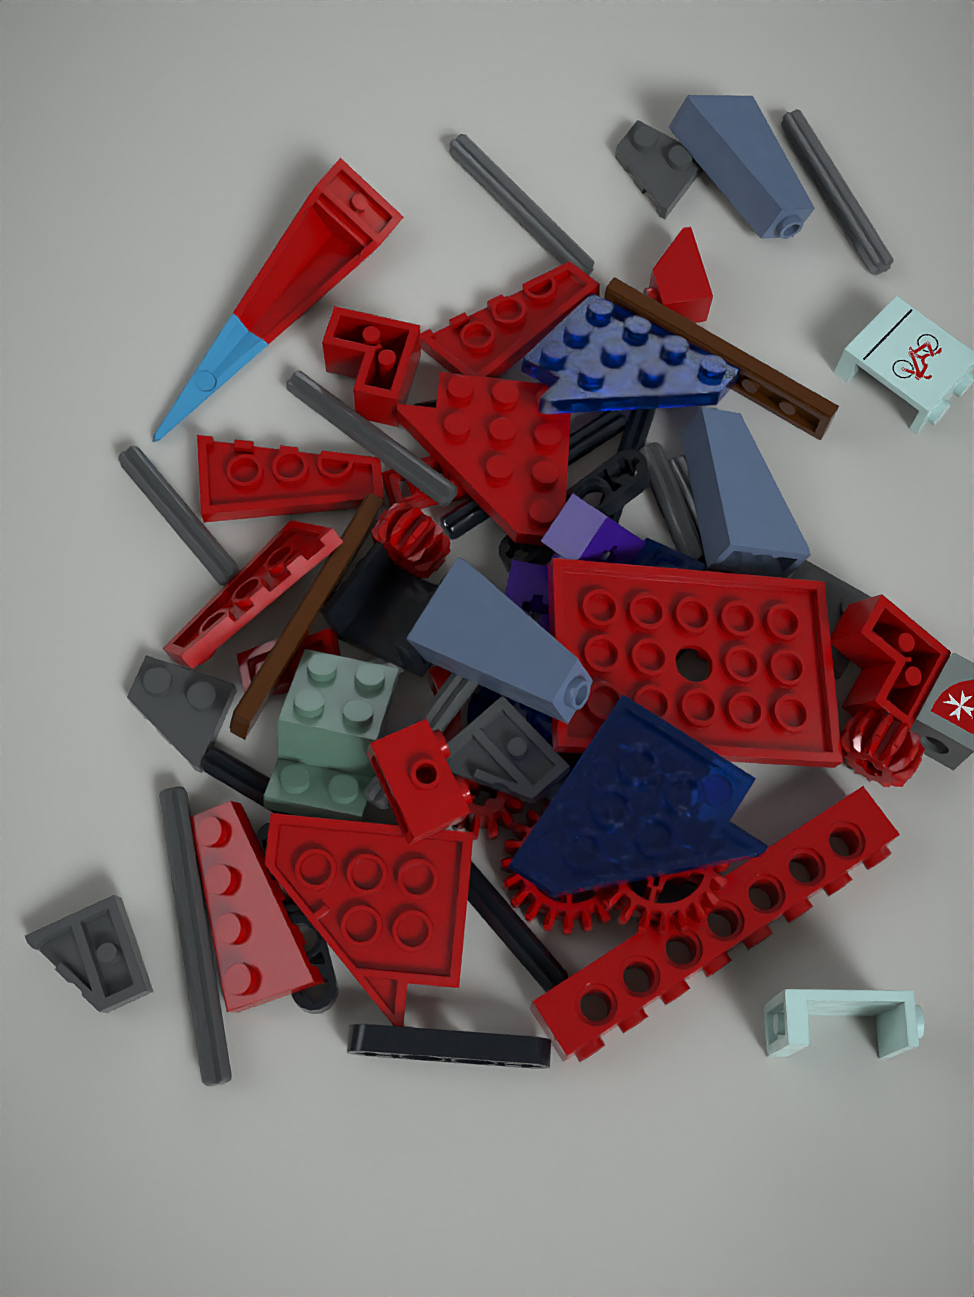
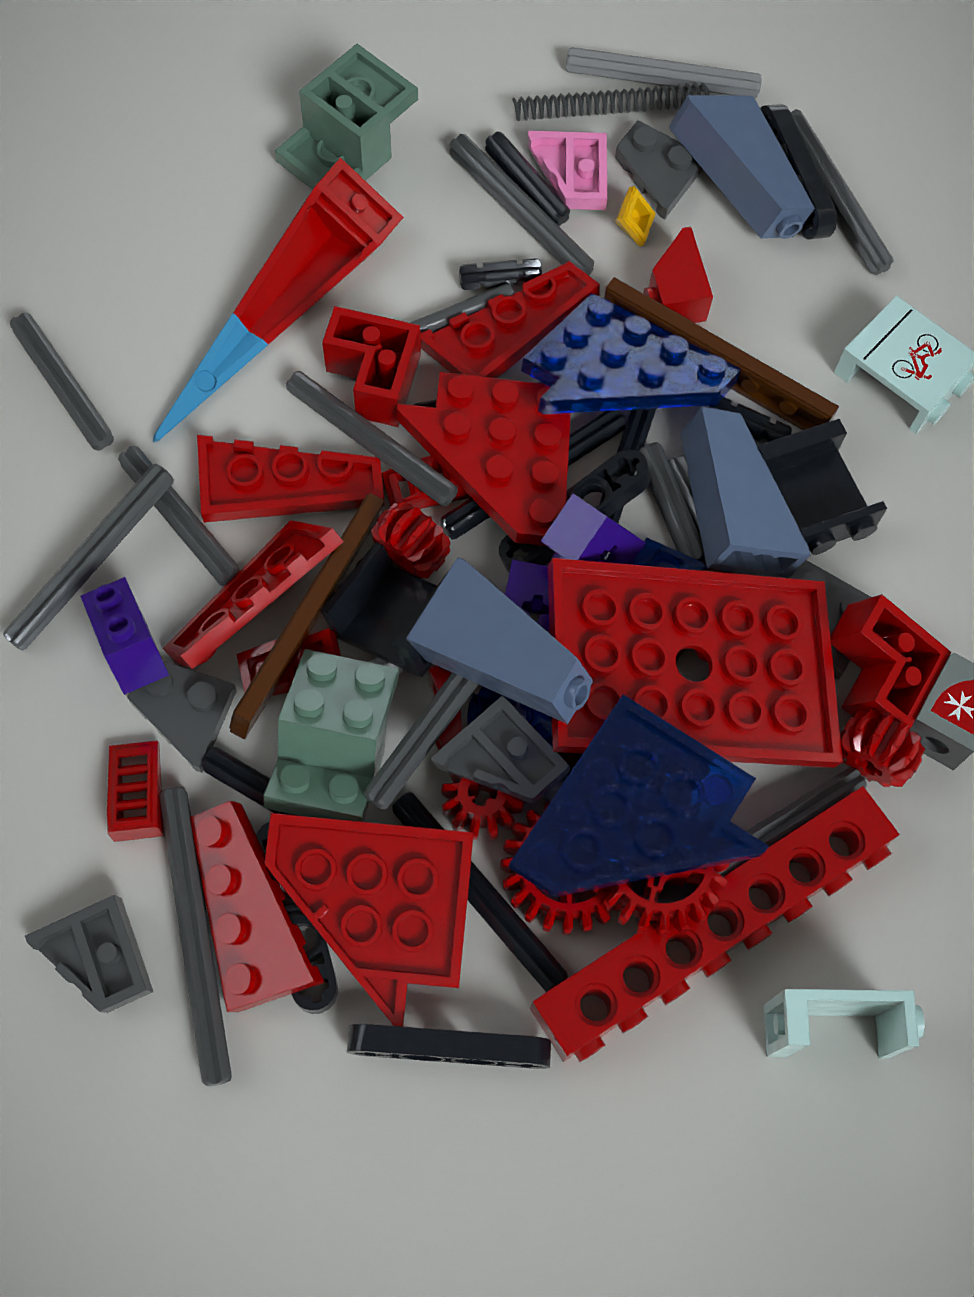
(62, 381): none -> dark grey axle
(88, 557): none -> dark grey axle
(124, 635): none -> dark purple brick
(141, 826): none -> red slope
(347, 117): none -> sand green bracket
(419, 781): red brick -> none
(470, 306): none -> dark grey bar
(498, 273): none -> black axle
(526, 177): none -> black axle
(533, 103): none -> dark grey piece
(573, 166): none -> bright pink wing
(635, 216): none -> yellow slope
(662, 72): none -> light grey axle
(756, 422): none -> black axle
(804, 809): none -> dark grey axle
(820, 487): none -> black panel
(824, 217): none -> black beam

